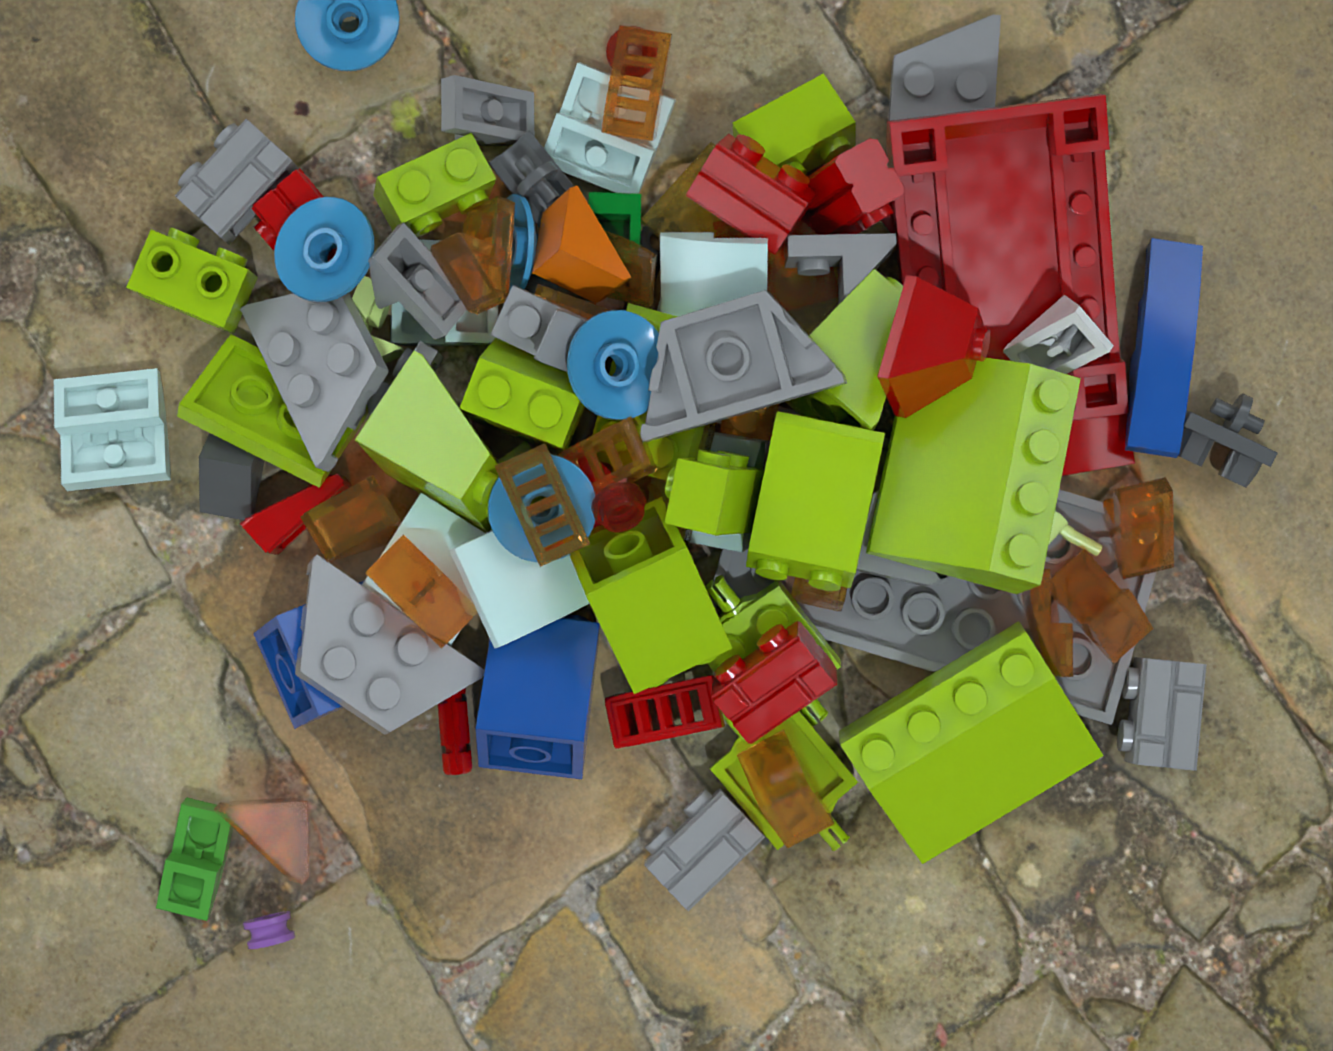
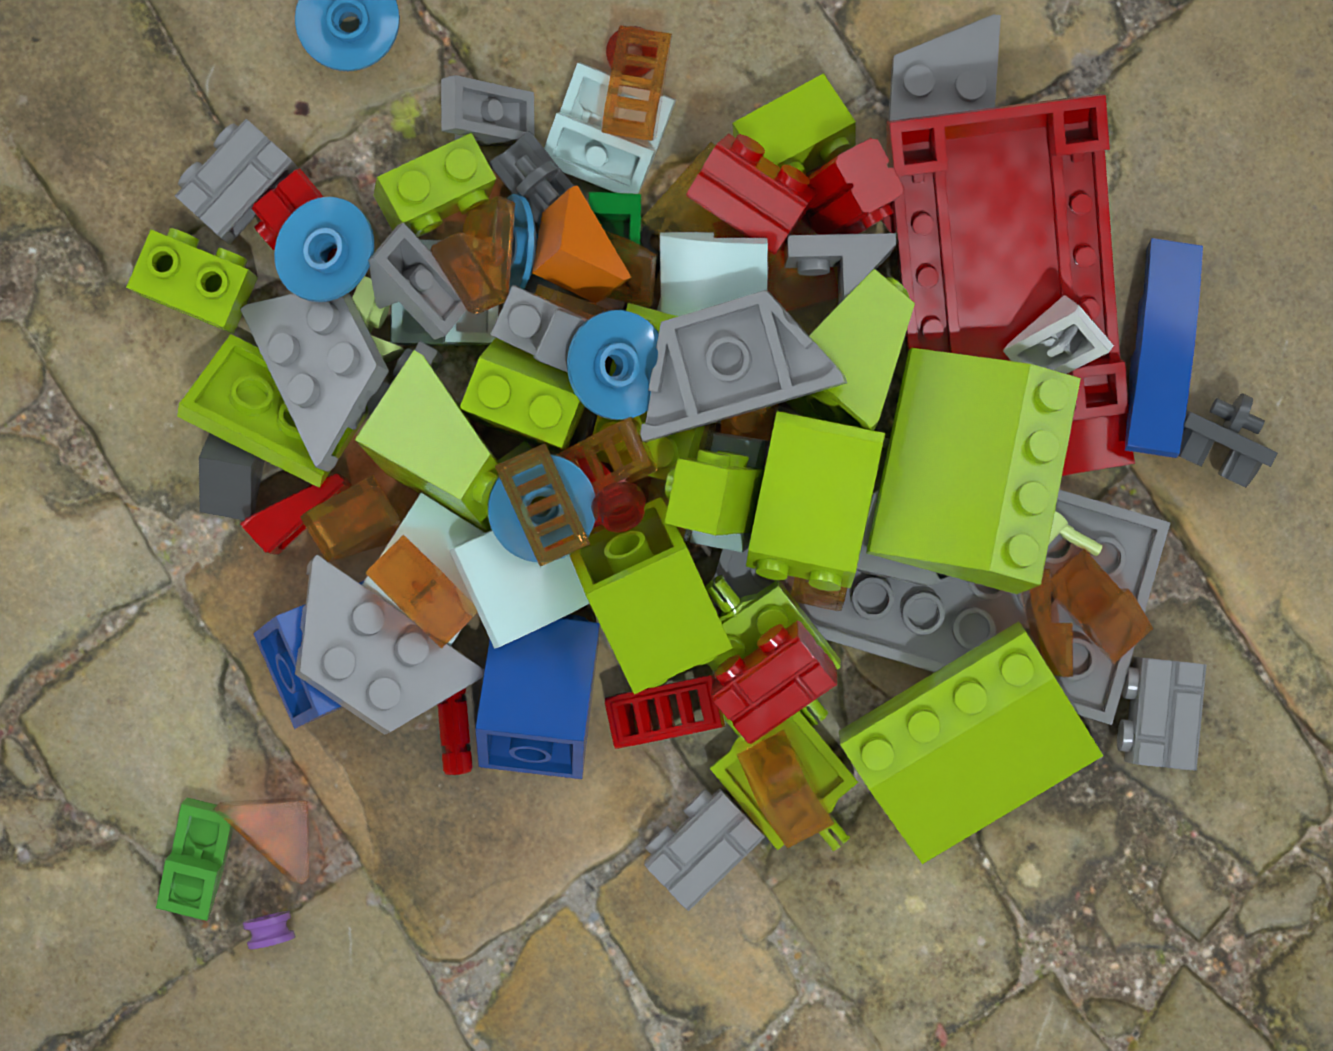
(112, 429): light aqua slope -> none
(930, 346): red slope -> none
(1142, 527): clear orange slope -> none

